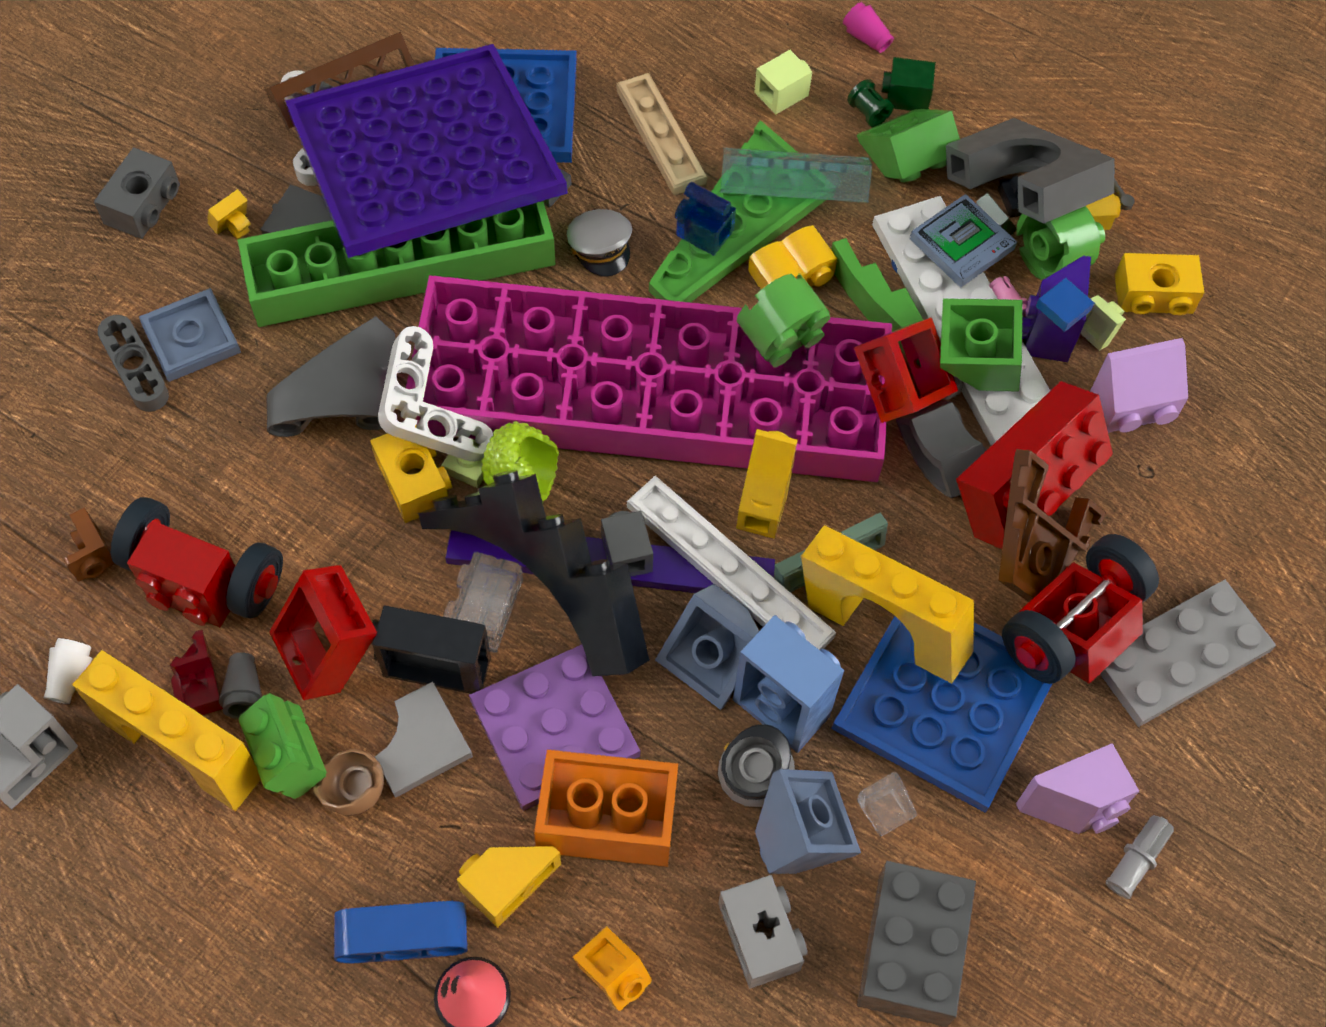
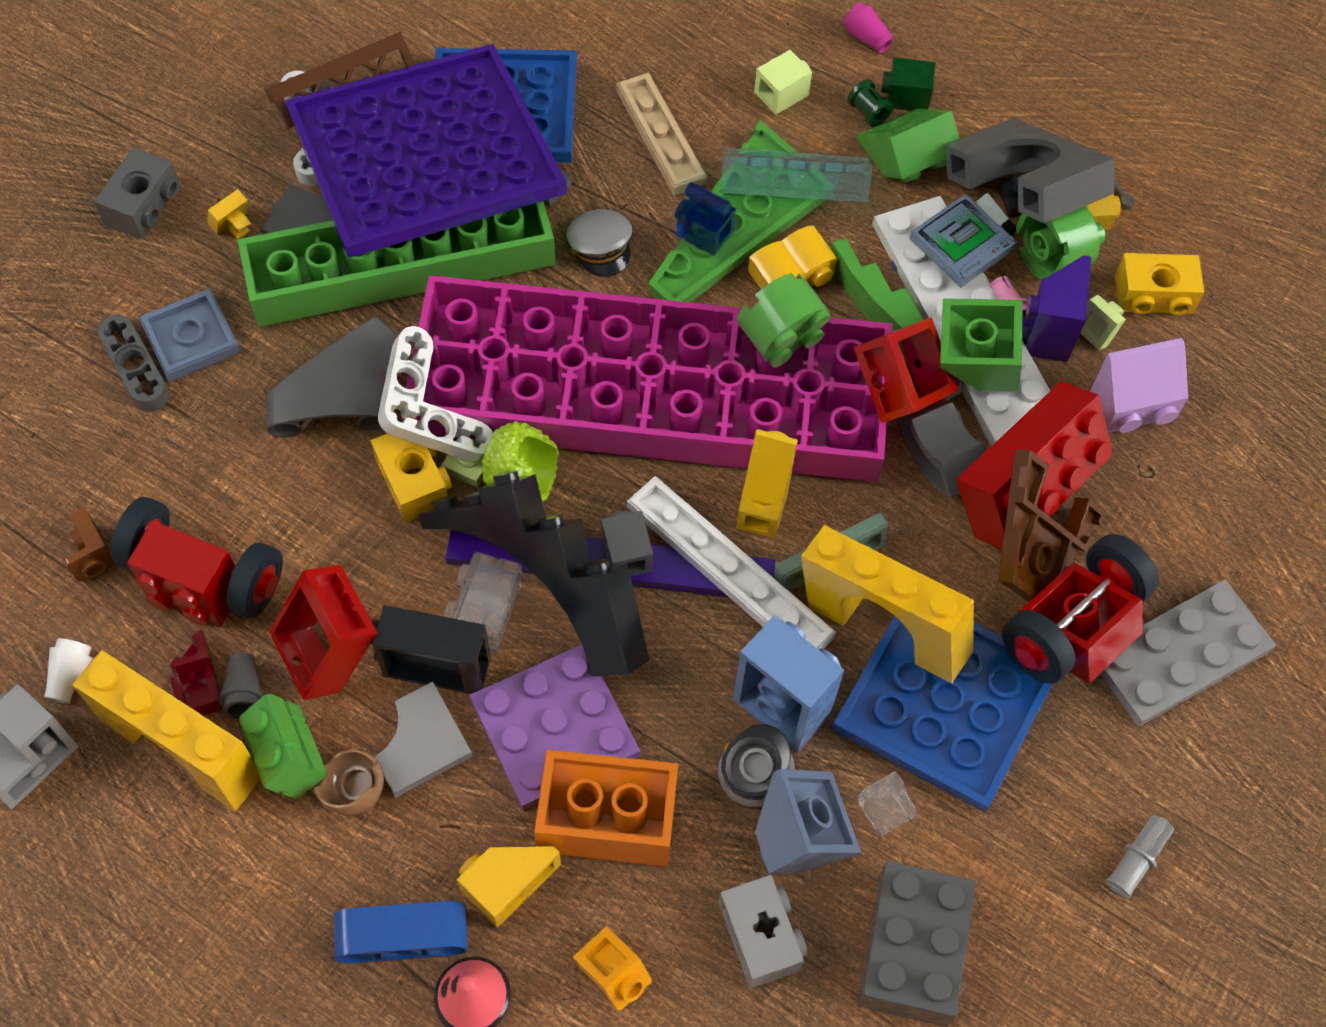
(708, 644): sand blue slope -> none
(1065, 304): blue tile -> none
(1081, 792): lavender slope -> none

